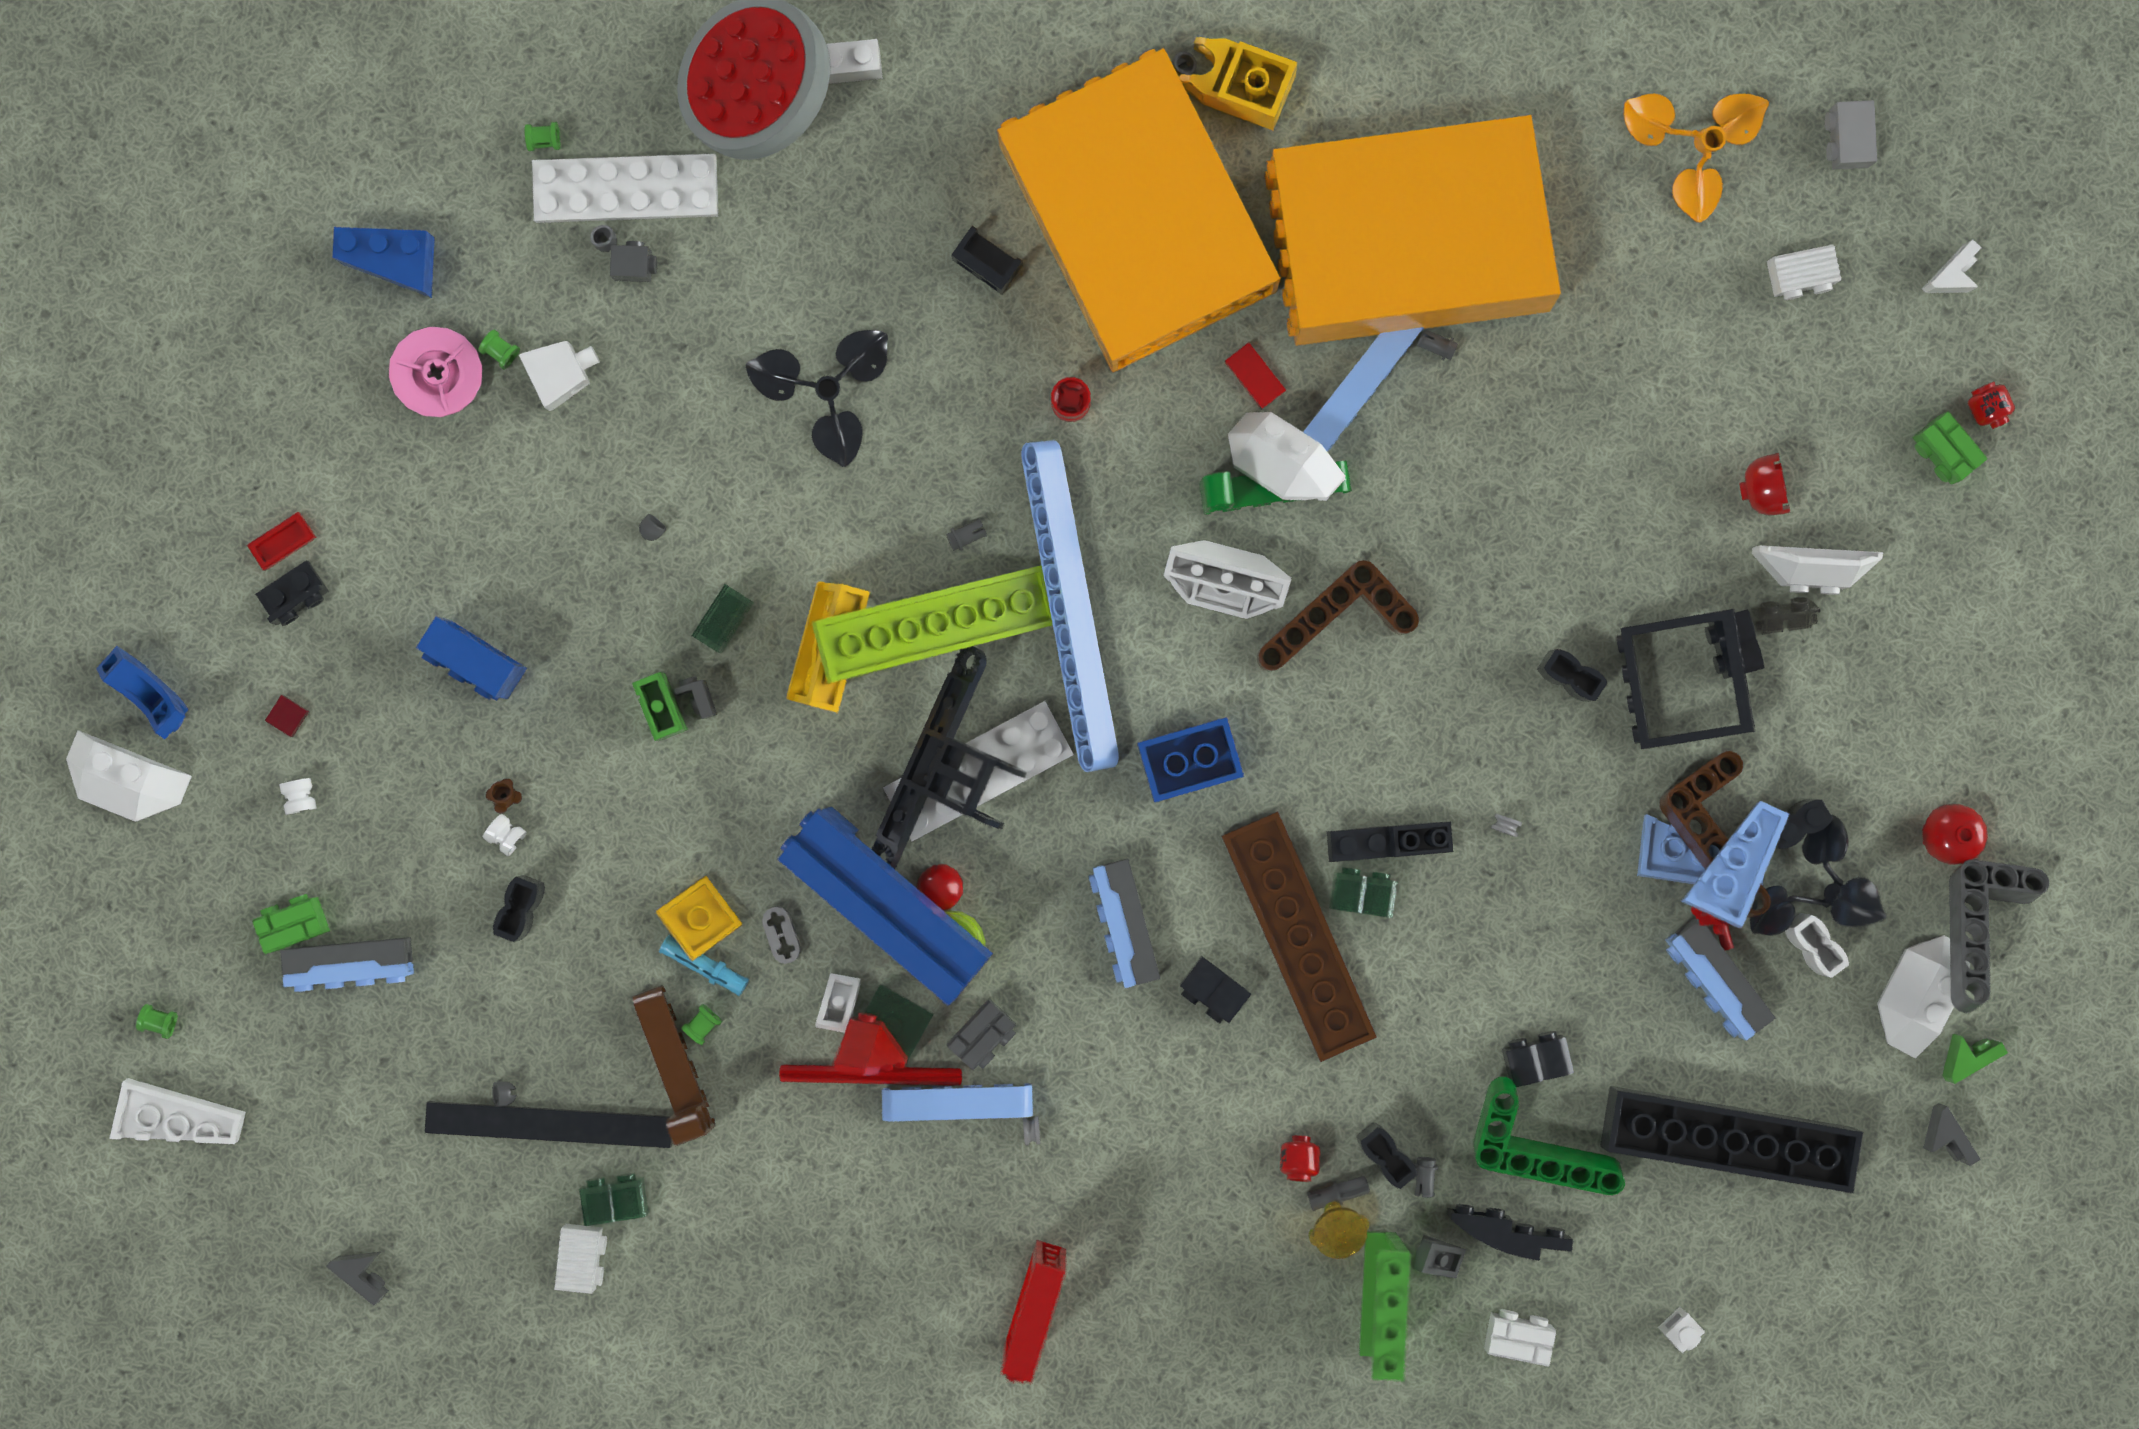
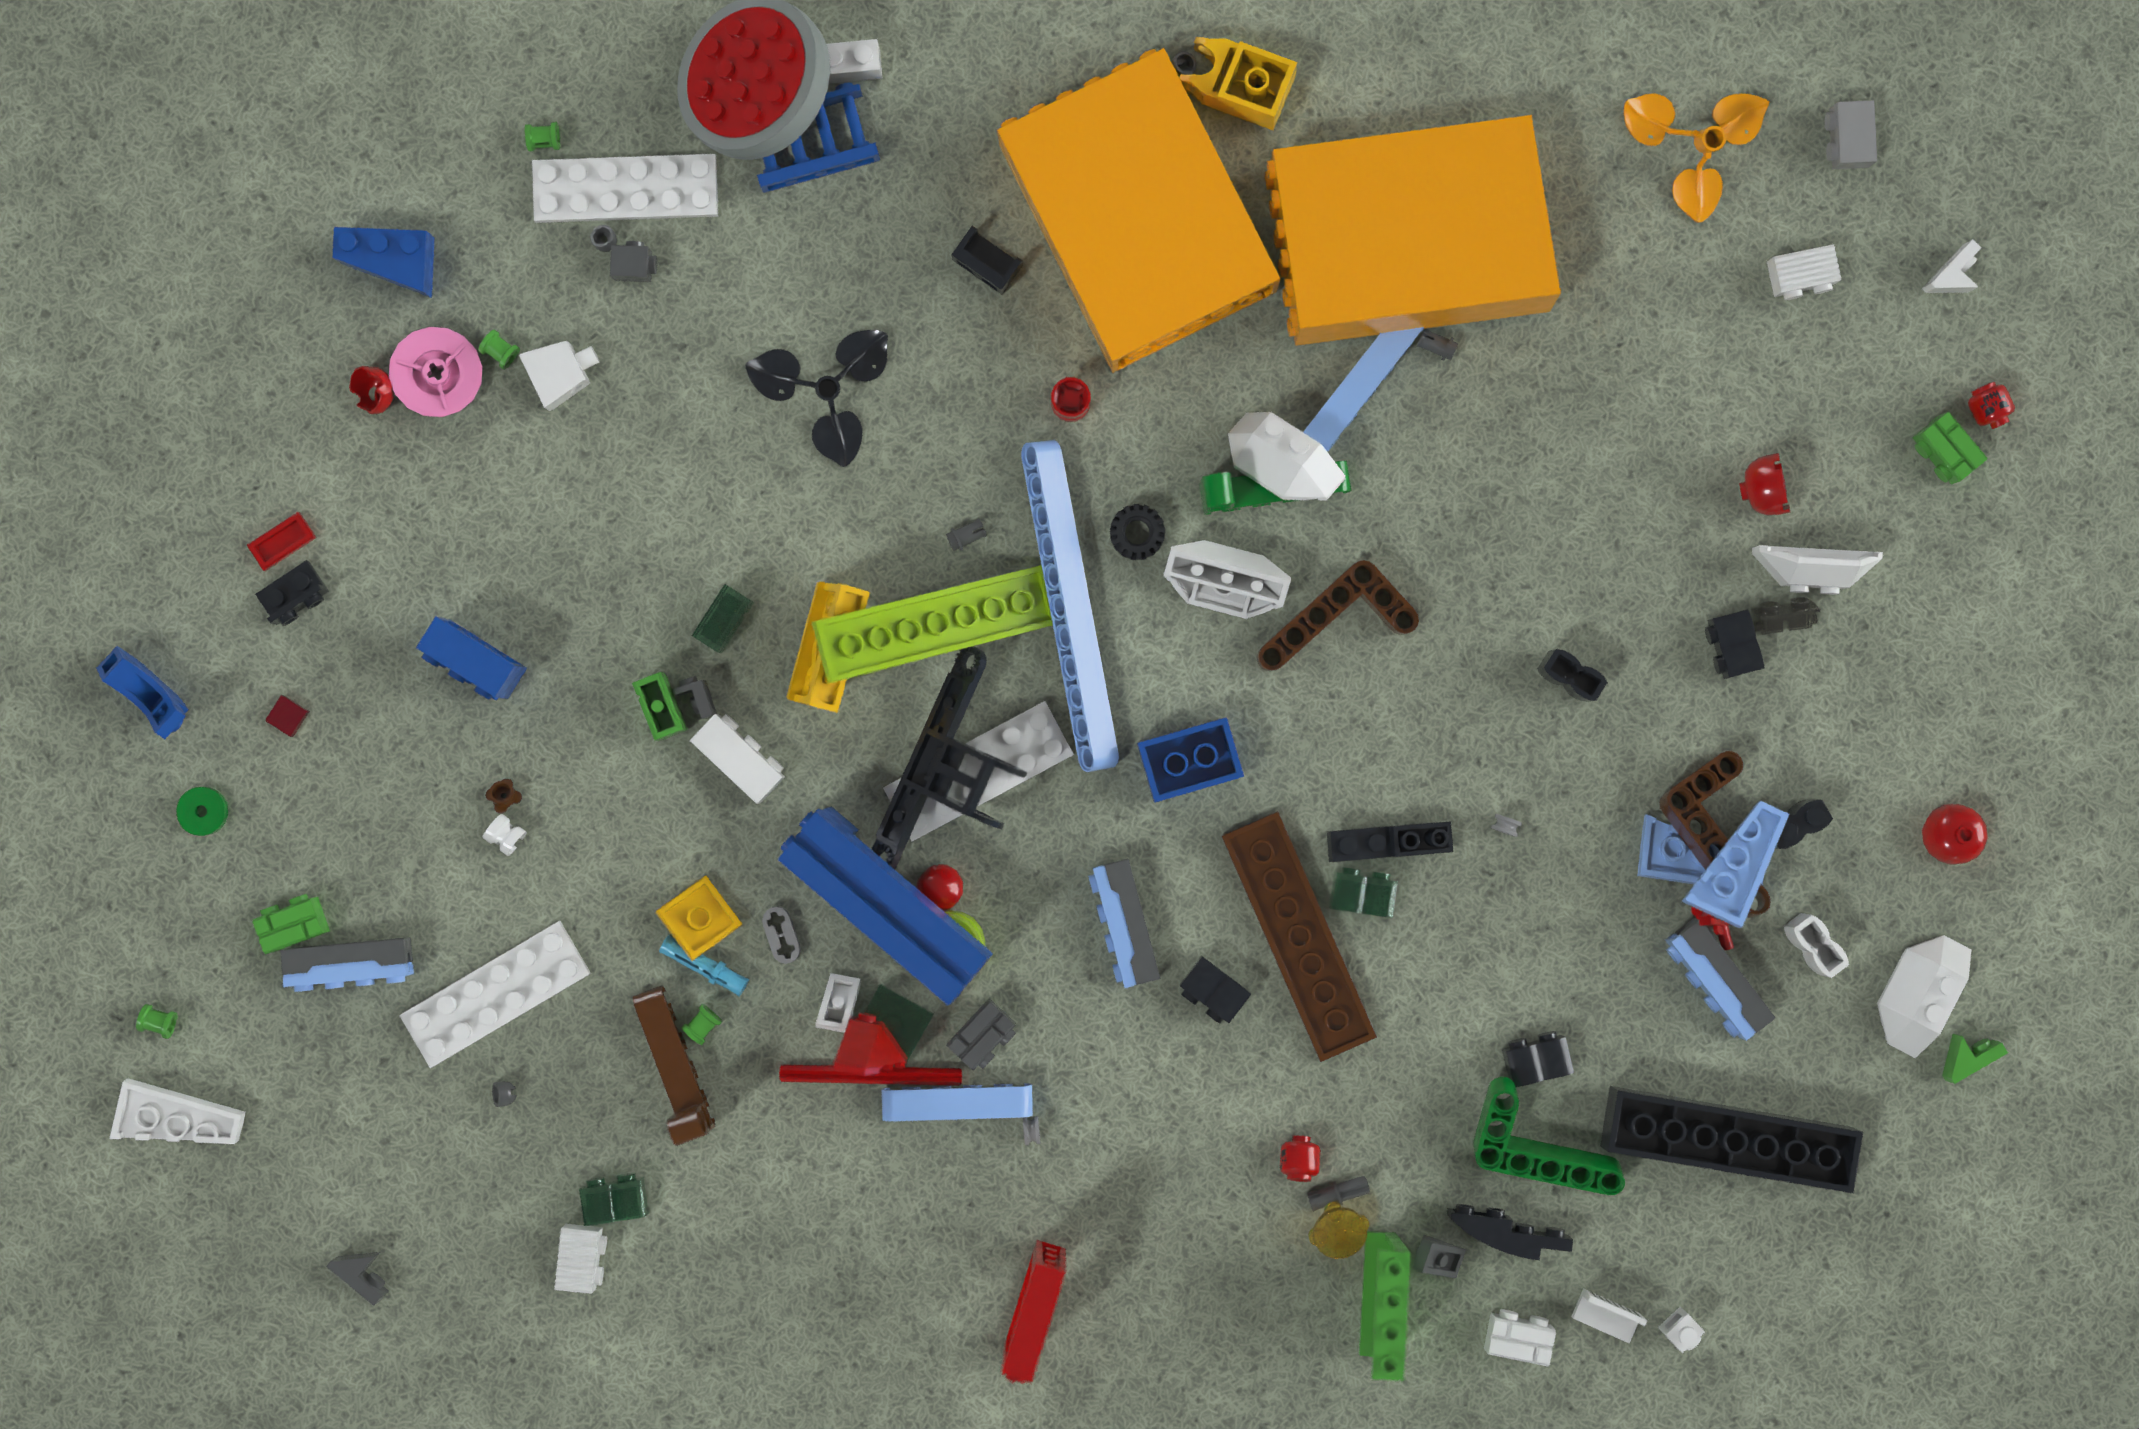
(122, 779): white wedge -> none
(188, 811): none -> green piece
(297, 795): white wheel -> none
(362, 382): none -> red hair
(495, 994): none -> white plate
(520, 901): black brick -> none
(547, 1124): black tile -> none
(651, 528): dark grey hinge -> none
(738, 757): none -> white brick
(832, 159): none -> blue fence
(1137, 513): none -> black tyre
(1255, 376): red tile -> none
(1383, 1151): black brick -> none
(1425, 1176): dark grey pin -> none
(1607, 1316): none -> white panel
(1631, 675): black window -> none
(1851, 904): black plant -> none
(1944, 1130): dark grey slope -> none
(1977, 921): dark grey beam -> none

